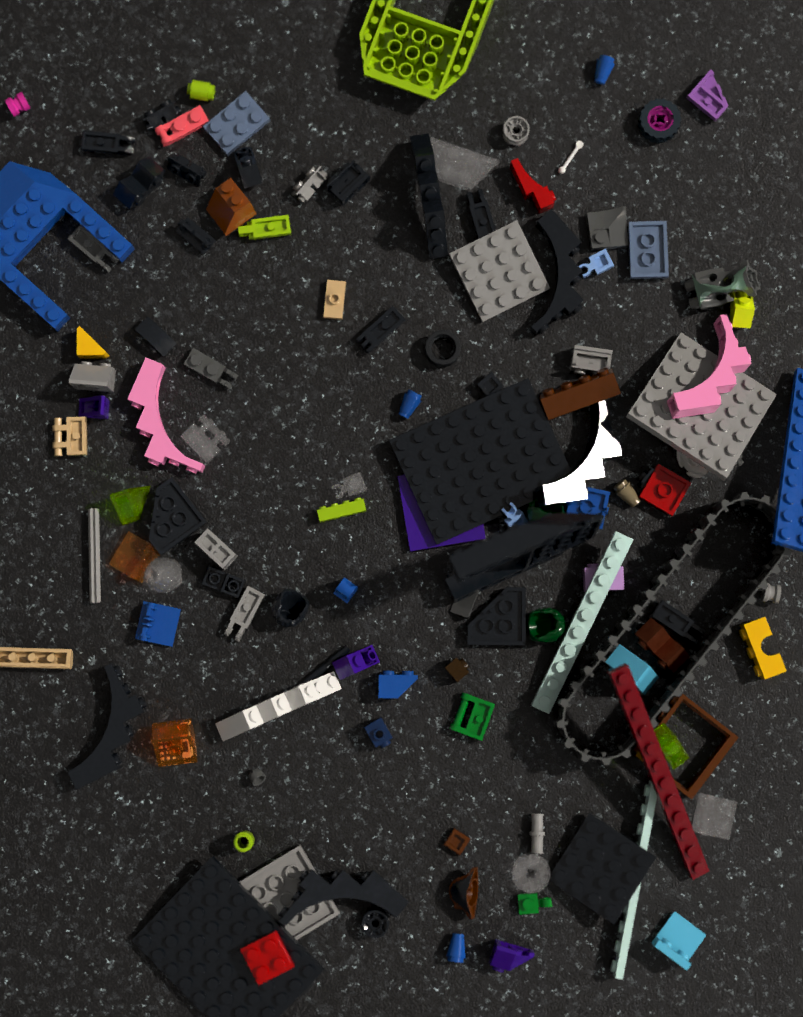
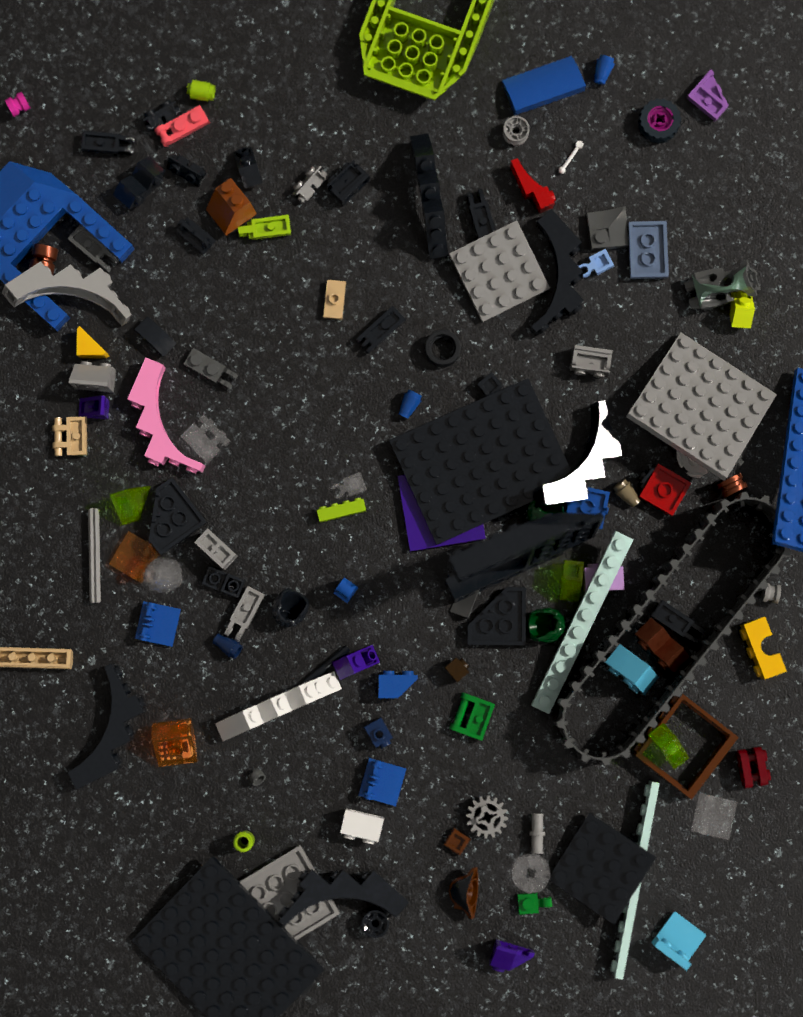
(40, 281): none -> light grey arch
(45, 254): none -> copper wheel
(228, 646): none -> dark blue cone
(236, 123): sand blue plate -> none
(267, 957): red plate -> none
(362, 825): none -> white brick
(382, 782): none -> blue hinge
(456, 949): blue cone -> none
(459, 165): clear wing -> none
(478, 819): none -> light grey gear
(514, 516): light blue plate -> none
(543, 85): none -> blue slope
(571, 580): none -> clear neon green slope
(579, 393): reddish brown brick -> none
(658, 771): dark red plate -> none
(706, 396): bright pink arch -> none
(732, 485): none -> copper wheel
(761, 774): none -> dark red brick

